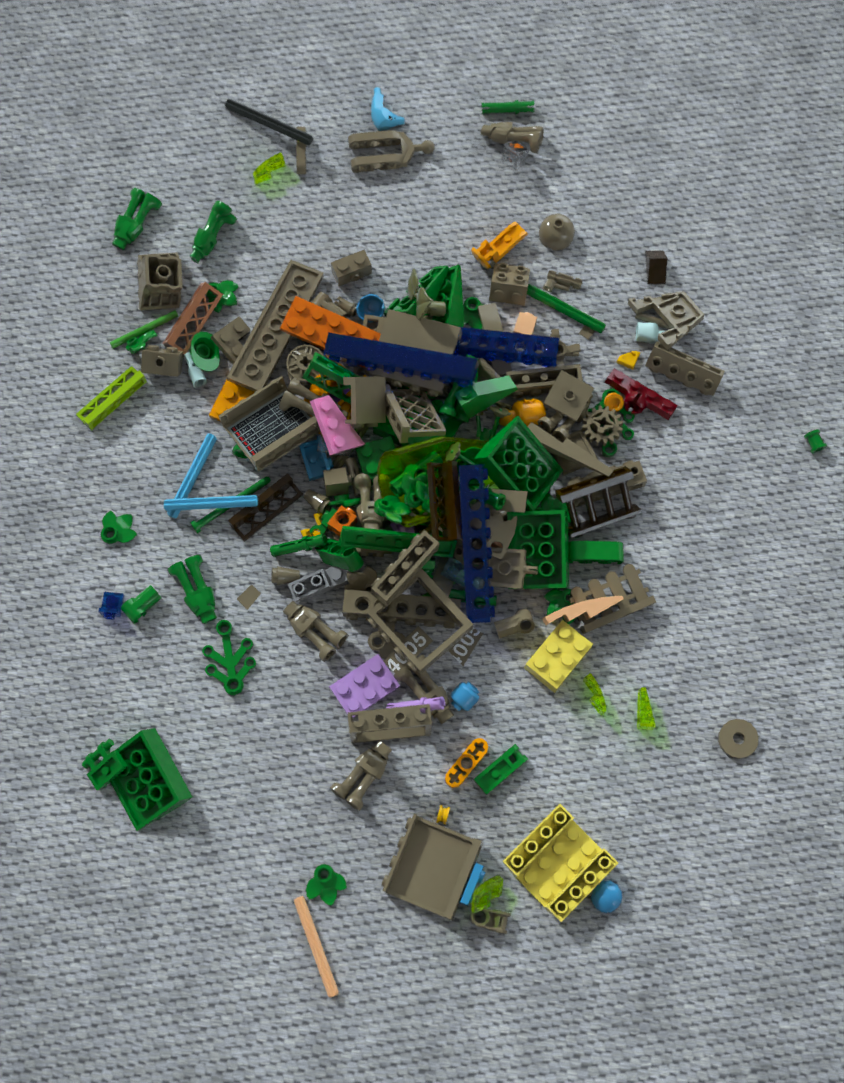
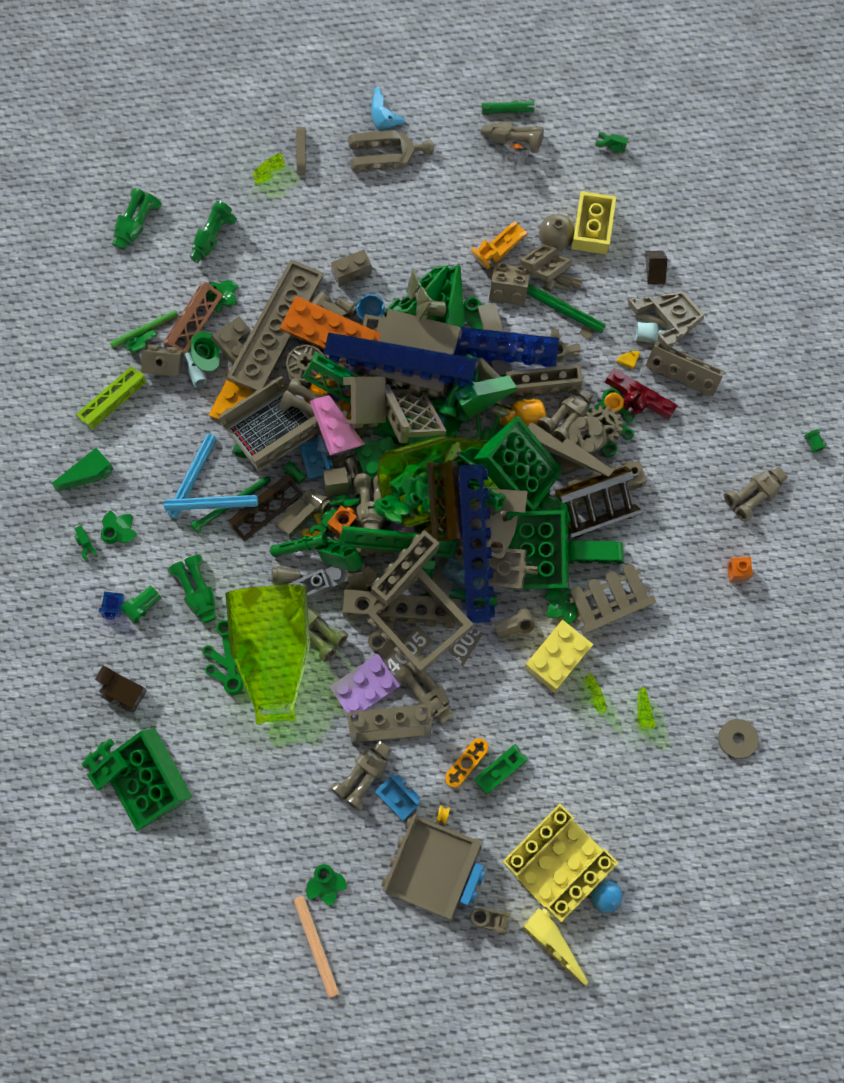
(83, 539): none -> green plate
(87, 470): none -> green slope
(120, 689): none -> dark brown hinge
(159, 281): dark tan slope -> none
(269, 122): pearl dark grey axle -> none
(270, 645): none -> clear neon green windscreen
(294, 472): none -> green pin
(295, 518): none -> dark tan panel
(398, 797): none -> dark azure bracket
(435, 703): lavender pin -> none
(464, 696): dark azure head -> none
(486, 892): clear neon green slope -> none
(525, 323): light nougat brick -> none
(545, 262): none -> dark tan slope
(548, 936): none -> light yellow wedge
(568, 395): dark tan plate -> none
(588, 608): light nougat slope -> none
(593, 223): none -> light yellow brick
(596, 430): none -> dark tan plate
(614, 142): none -> green plate
(739, 569): none -> orange brick
(765, 484): none -> dark tan piece

